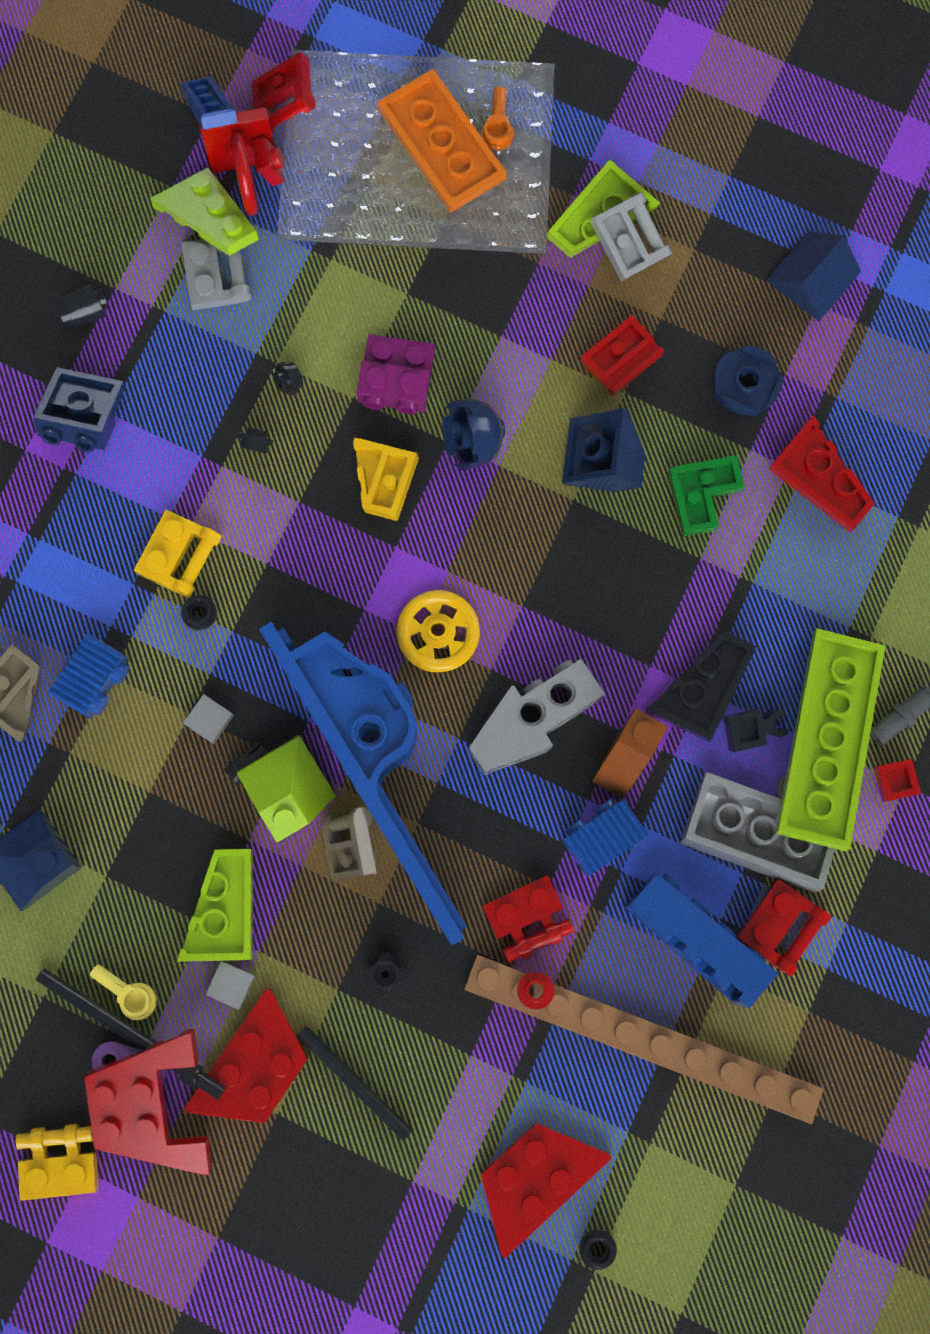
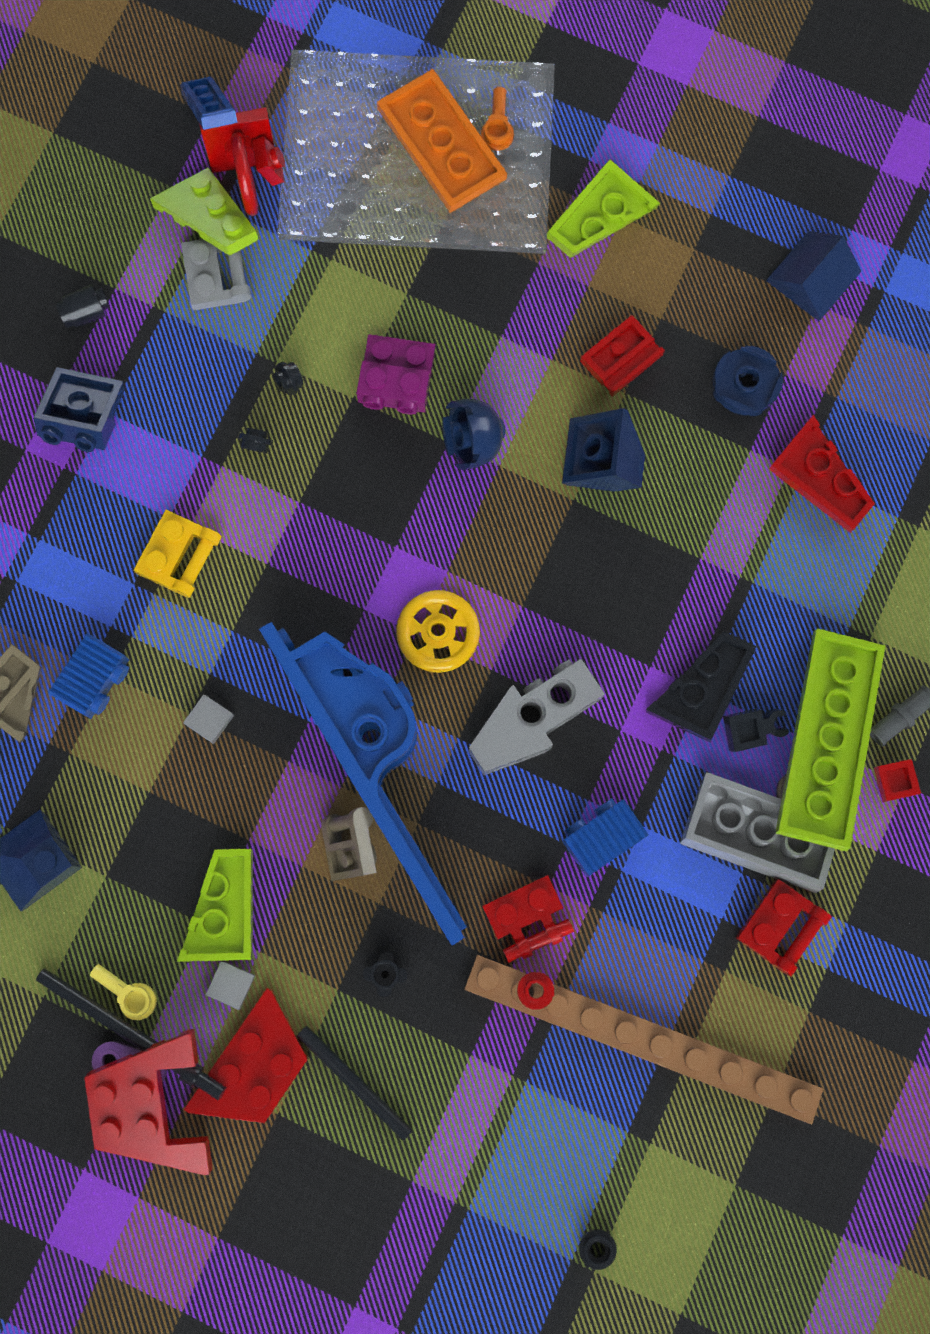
(58, 1174): yellow plate -> none
(192, 605): black plate -> none
(245, 759): black pin -> none
(282, 84): red plate -> none
(286, 788): lime slope -> none
(384, 477): yellow wing -> none
(535, 1181): red wing -> none
(623, 241): light grey plate -> none
(629, 753): dark orange slope -> none
(695, 486): green plate -> none
(701, 941): blue wedge -> none

